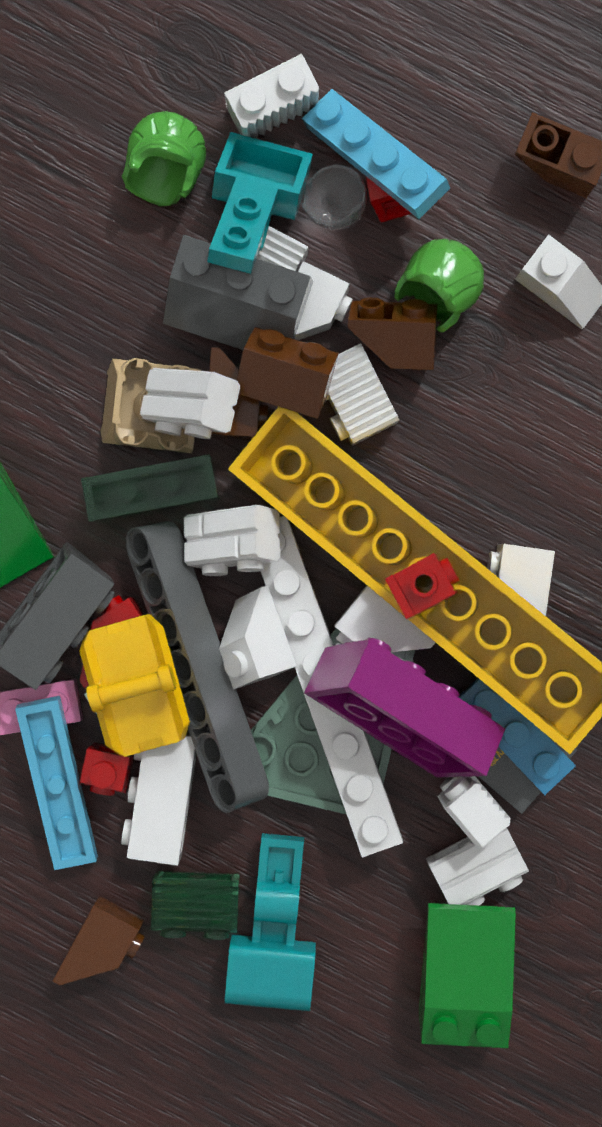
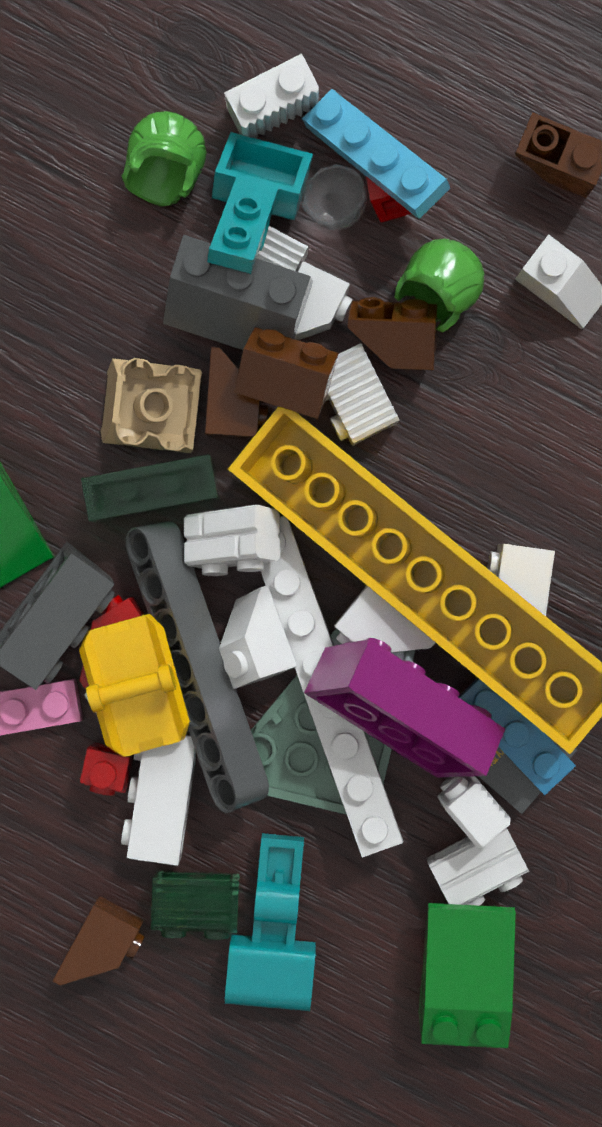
(56, 782): medium azure plate -> none
(189, 401): white brick -> none
(409, 598): red brick -> none

